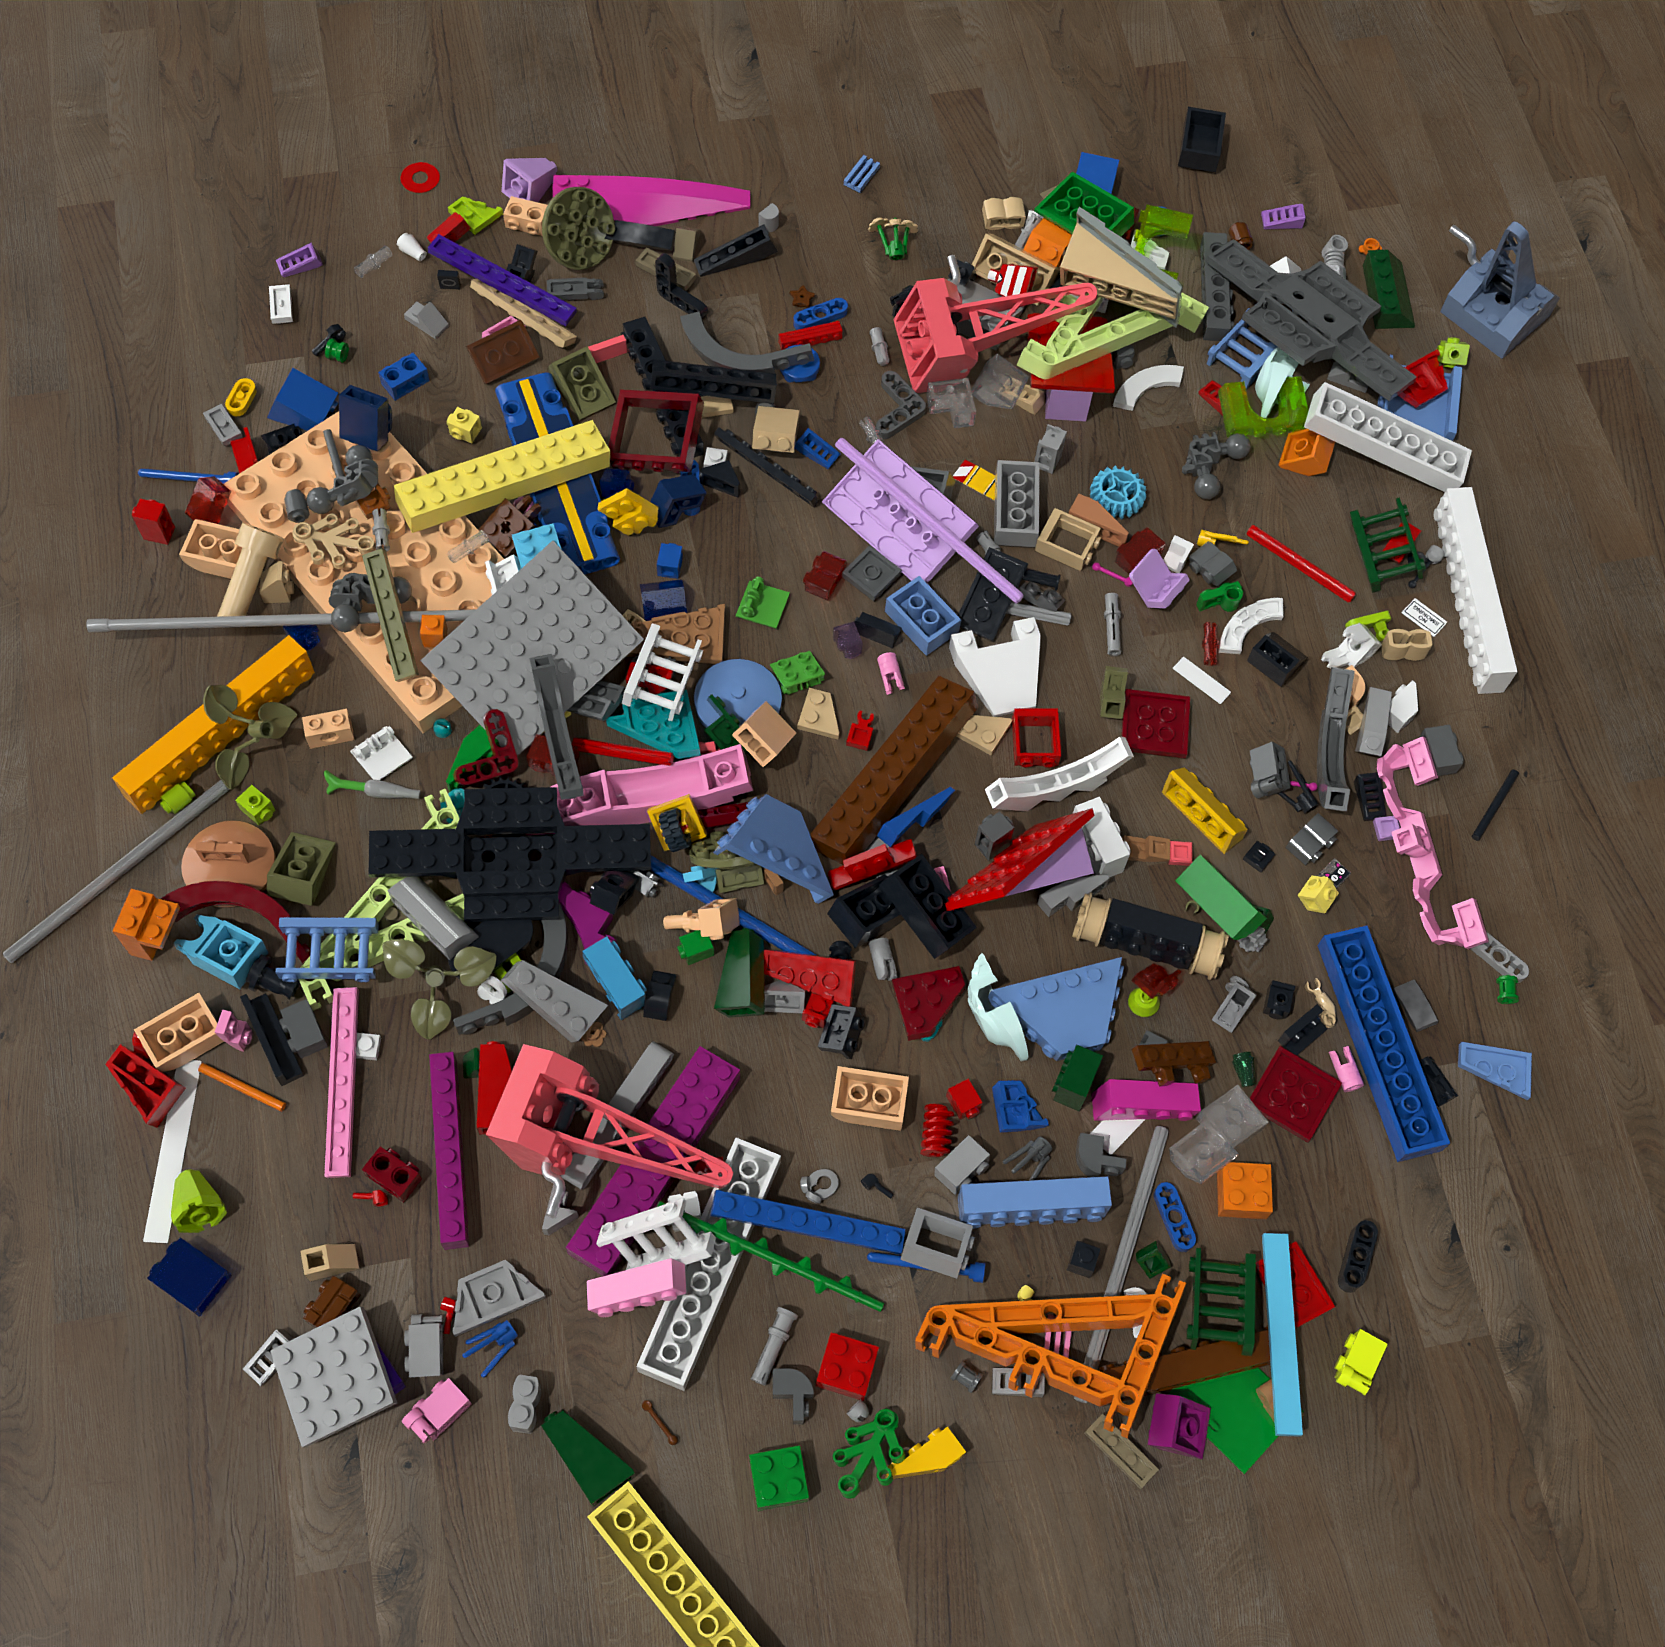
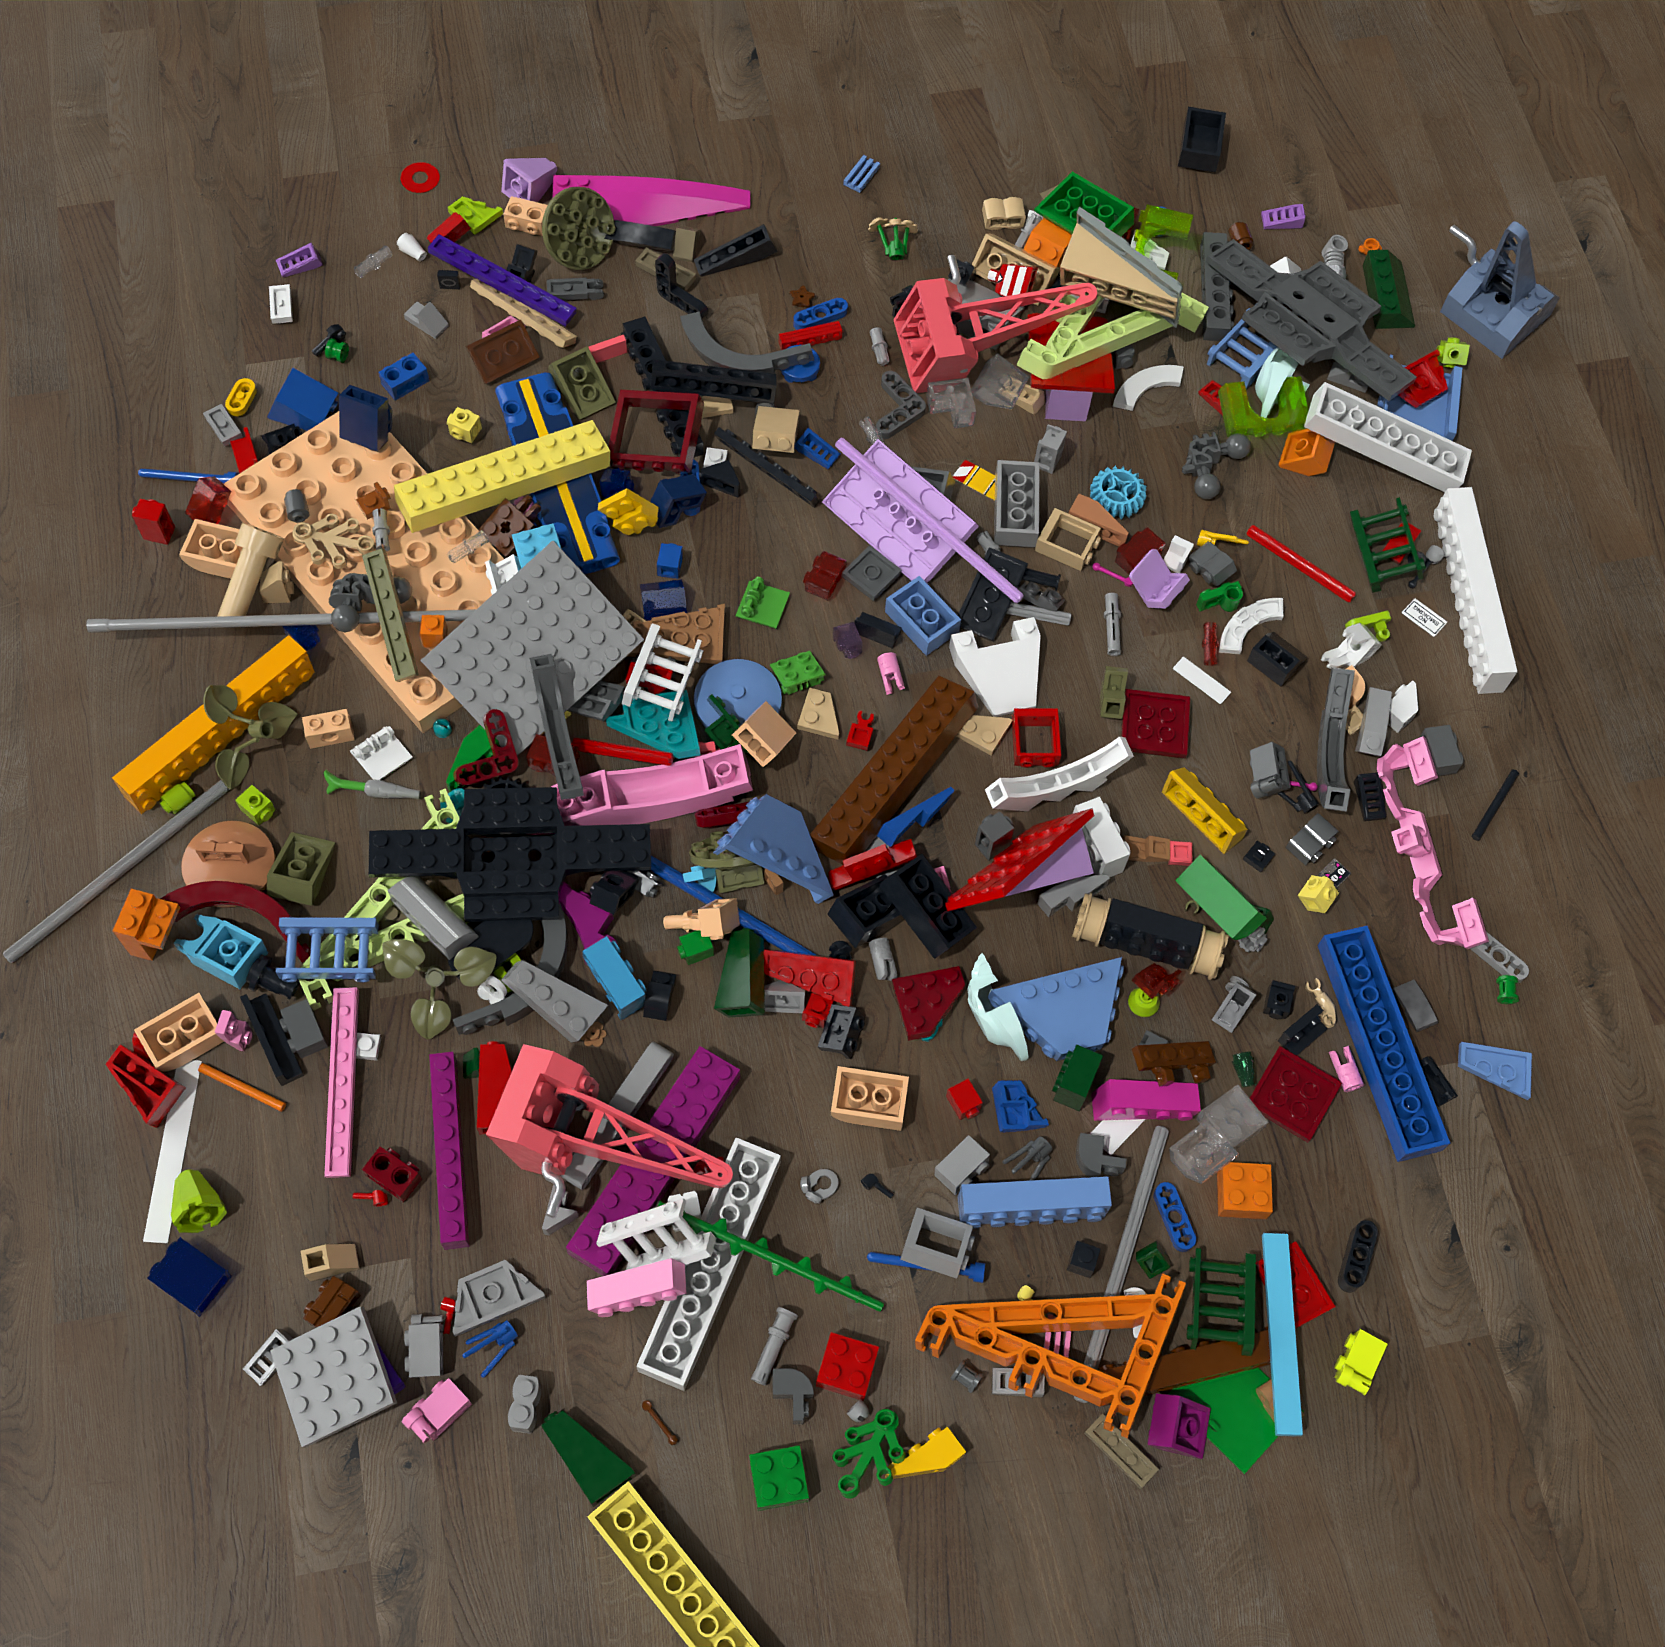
(333, 453): dark grey bar -> none
(358, 483): dark grey piece -> none
(677, 823): plate -> none
(769, 217): light grey brick -> none
(807, 1222): blue plate -> none
(935, 1130): red piece -> none
(1098, 170): blue brick -> none
(1385, 826): lavender tile -> none
(1405, 644): tan brick -> none

